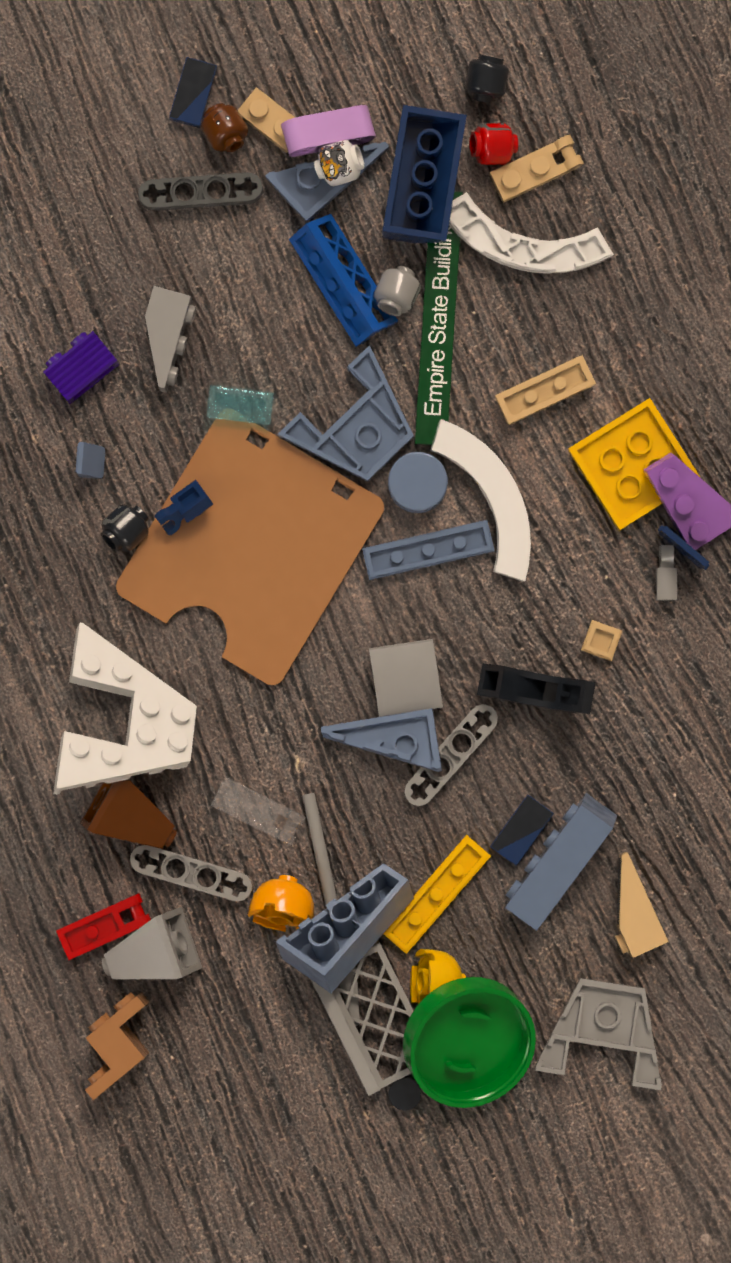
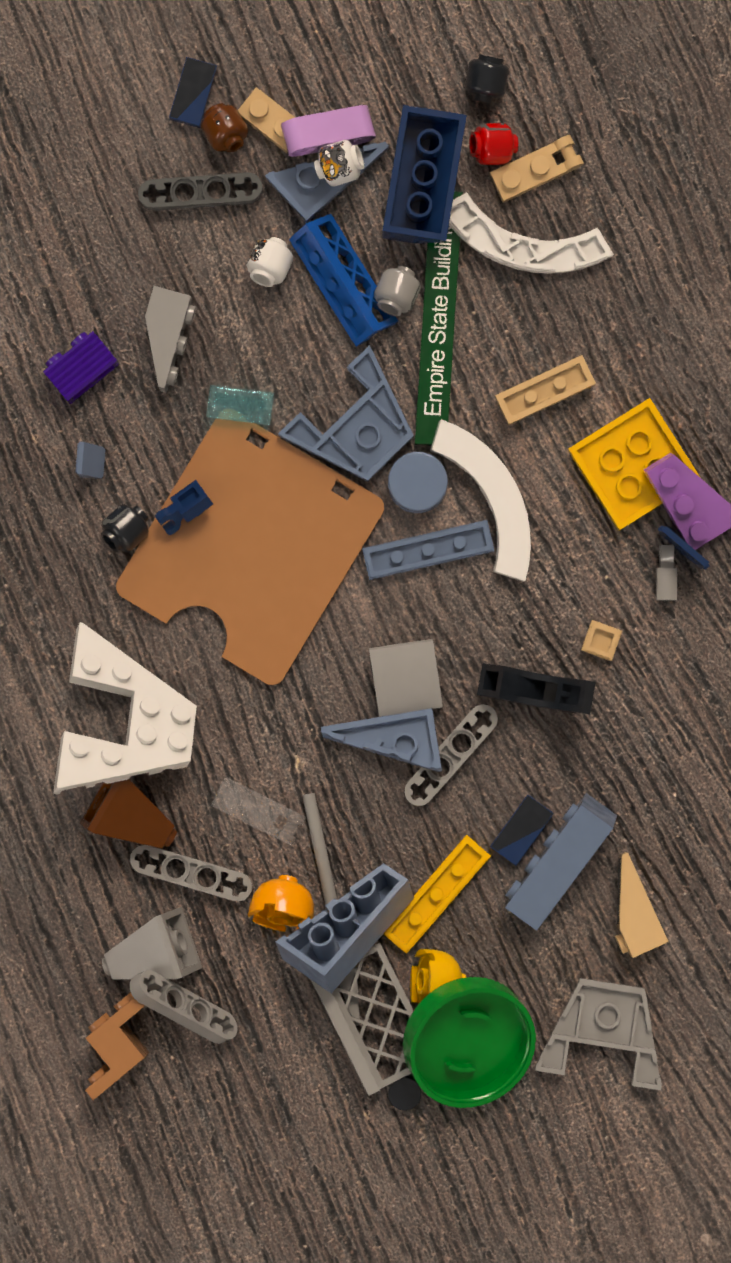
(102, 927): red plate -> none
(182, 1012): none -> light grey beam
(269, 262): none -> white head

